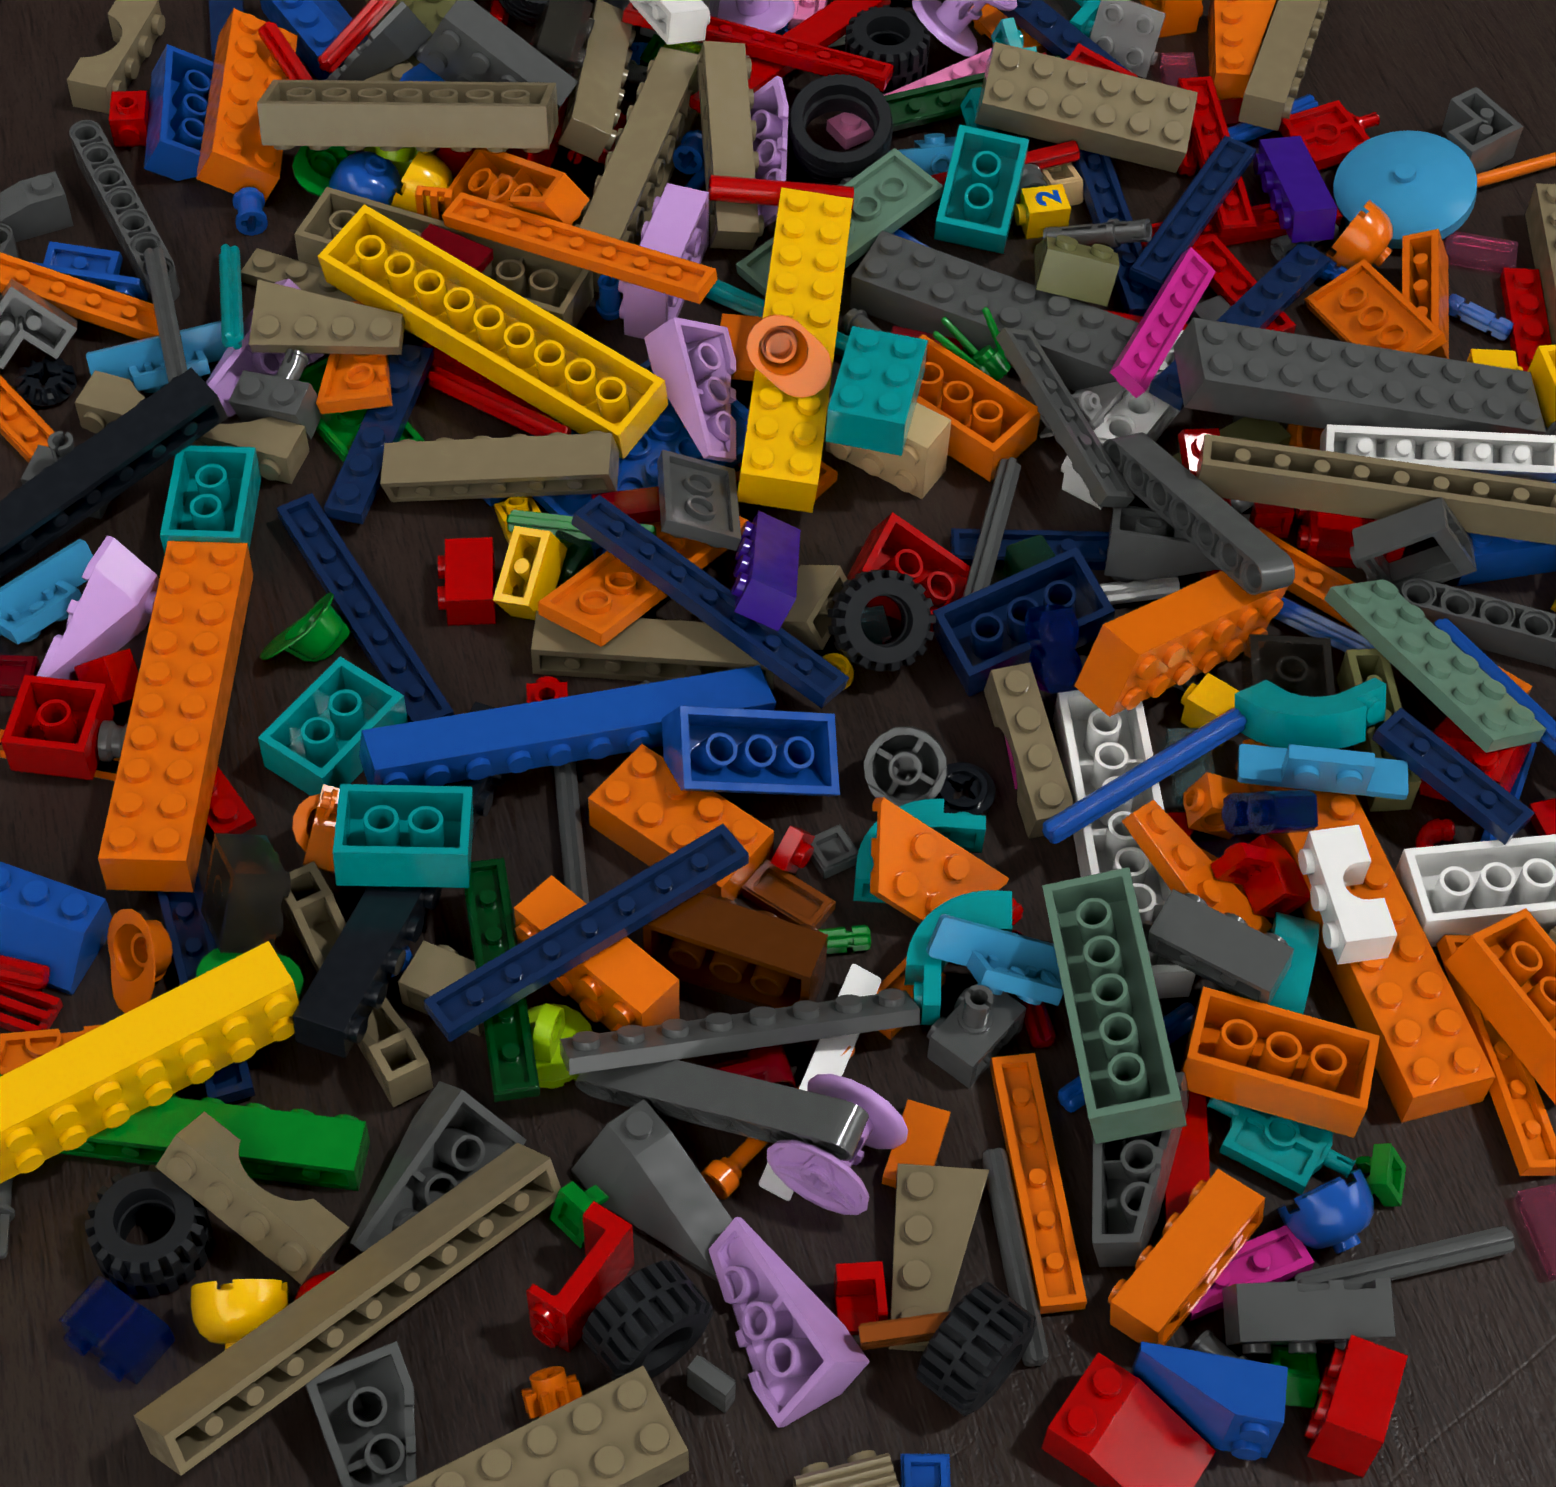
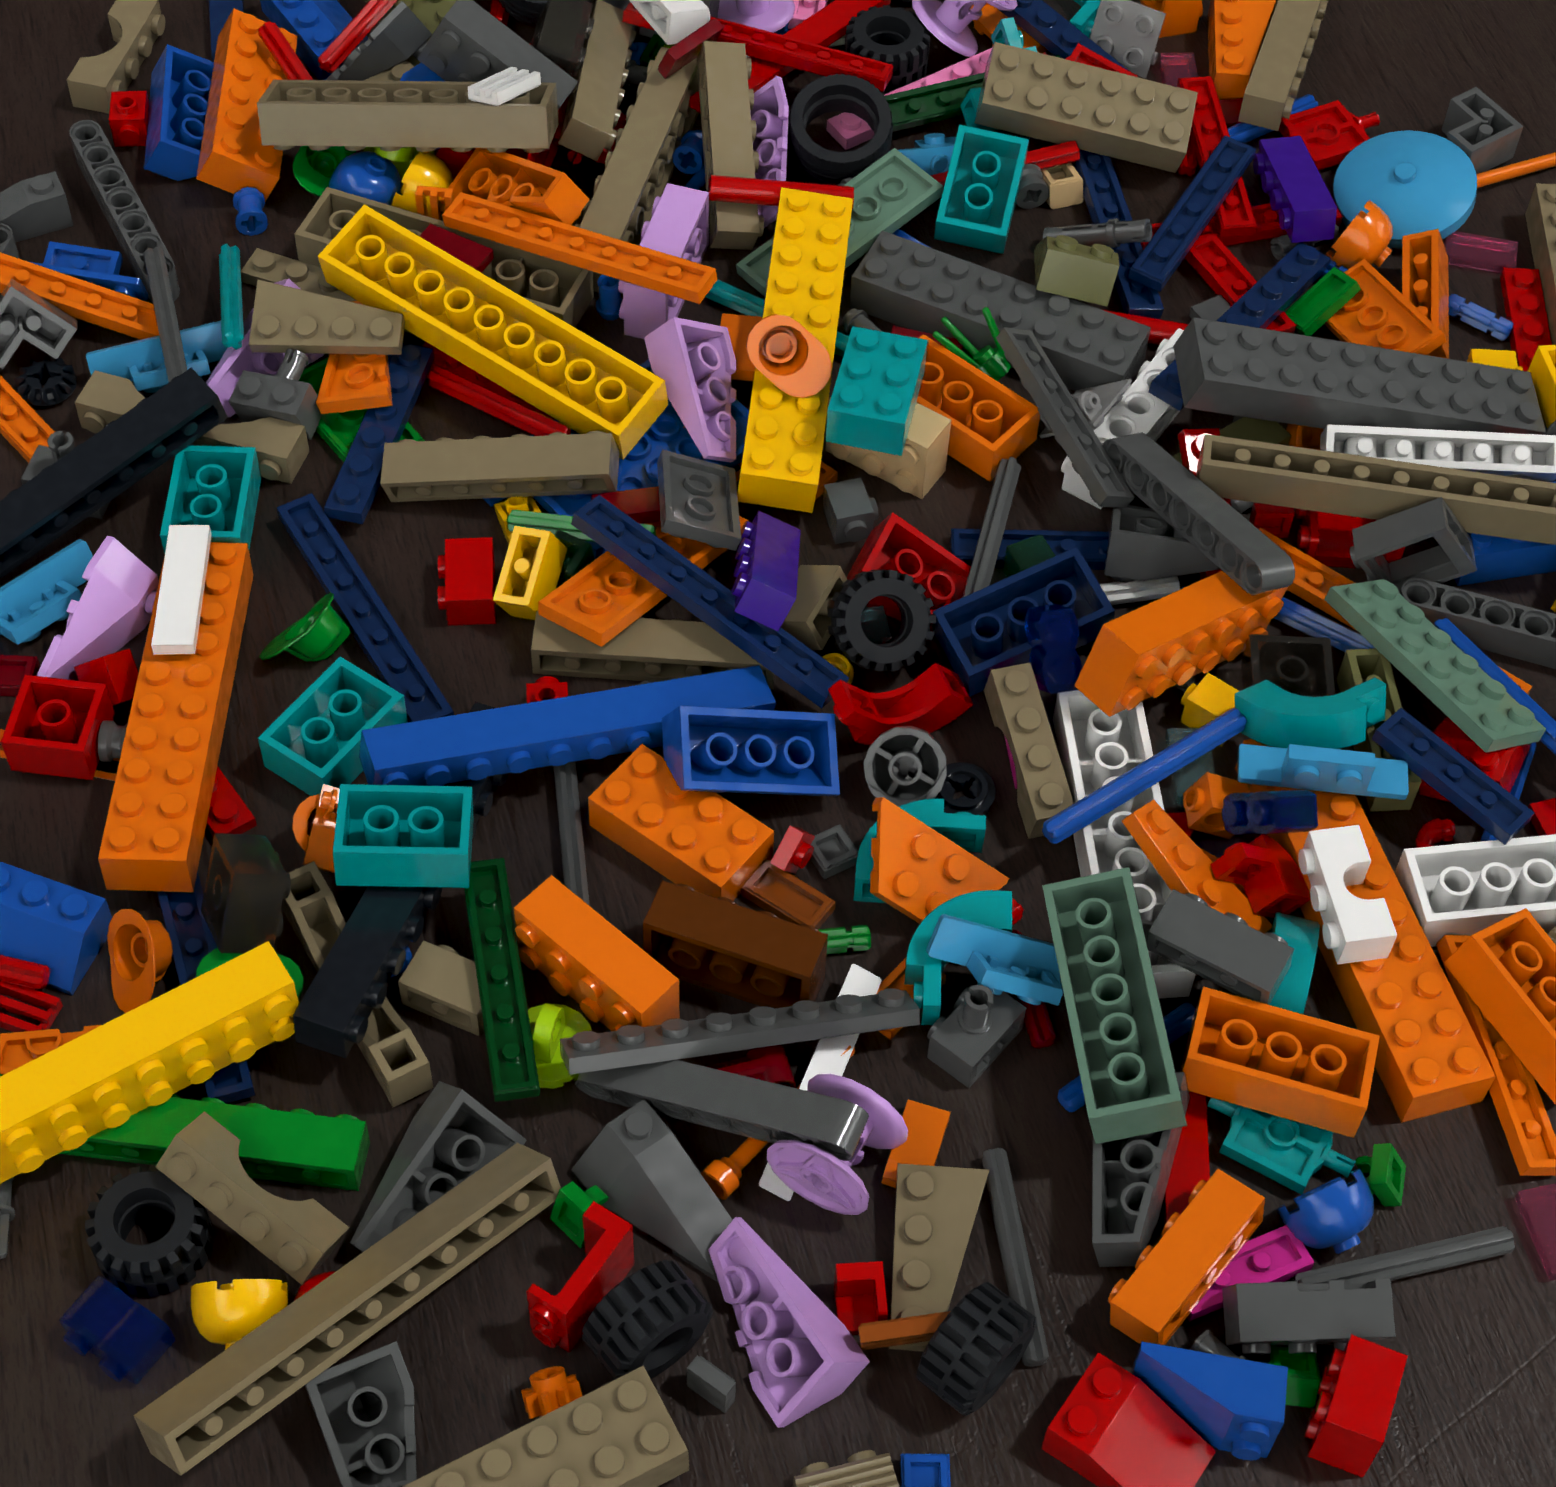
(181, 590): none -> white tile
(504, 86): none -> white tile
(585, 932): dark blue plate -> none
(689, 48): none -> dark red tile
(849, 510): none -> dark grey brick
(925, 703): none -> red arch
(1038, 1183): orange plate -> none
(1042, 208): yellow brick -> none
(1162, 322): dark pink plate -> none
(1322, 301): none -> green tile

